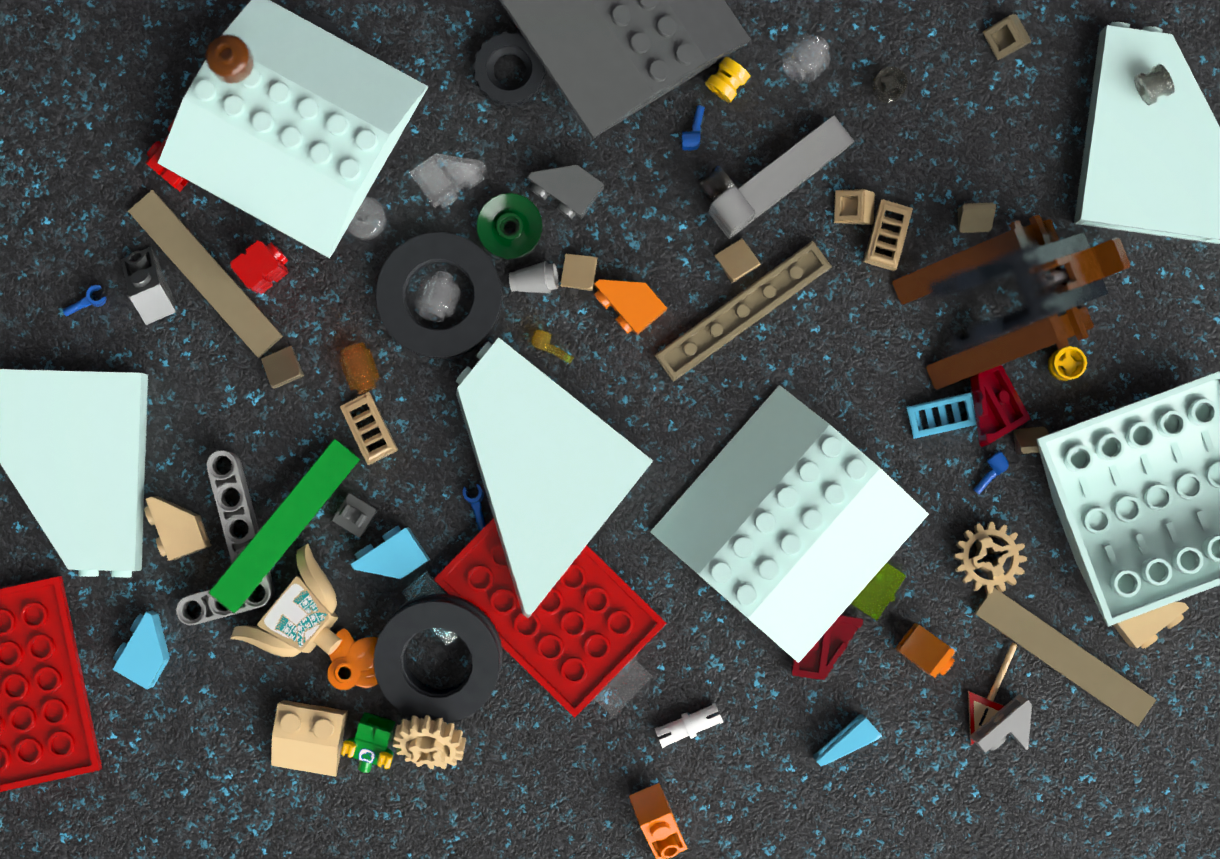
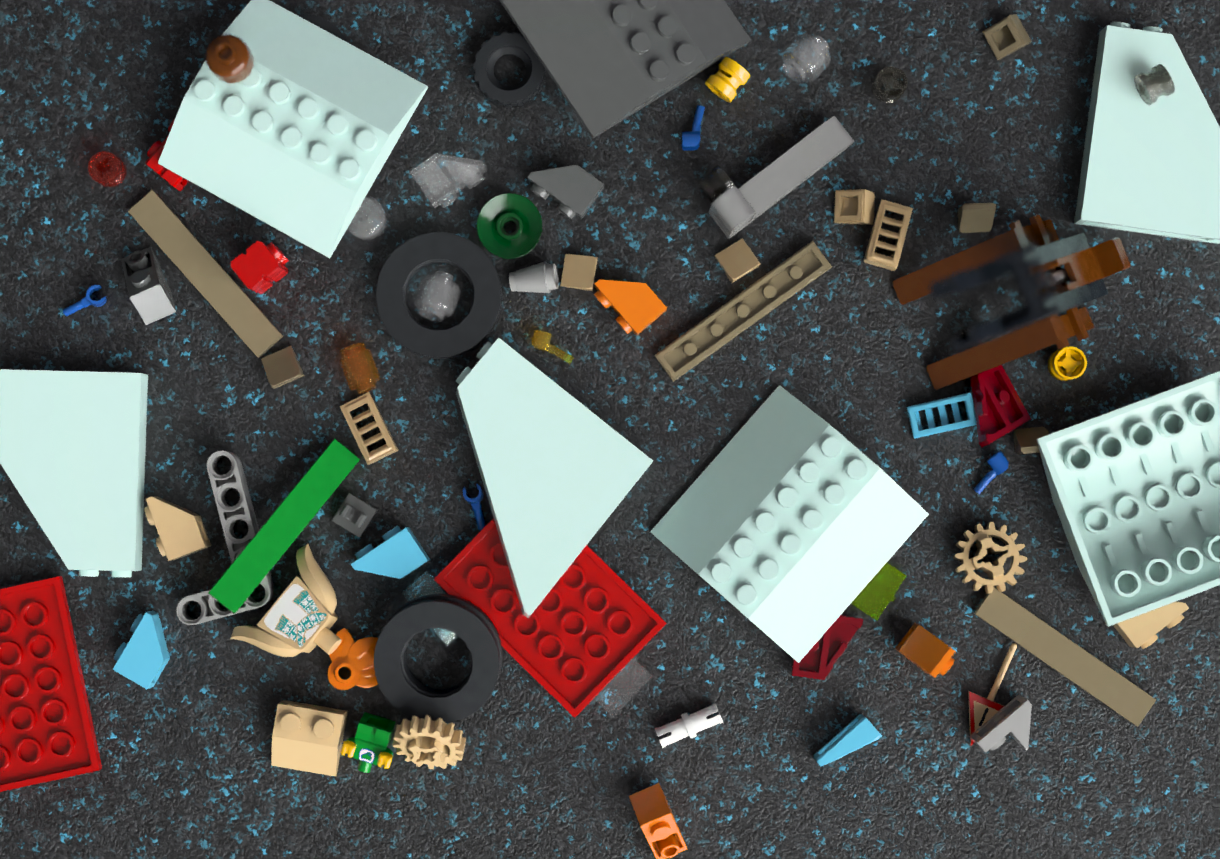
(113, 172): none -> clear red wheel

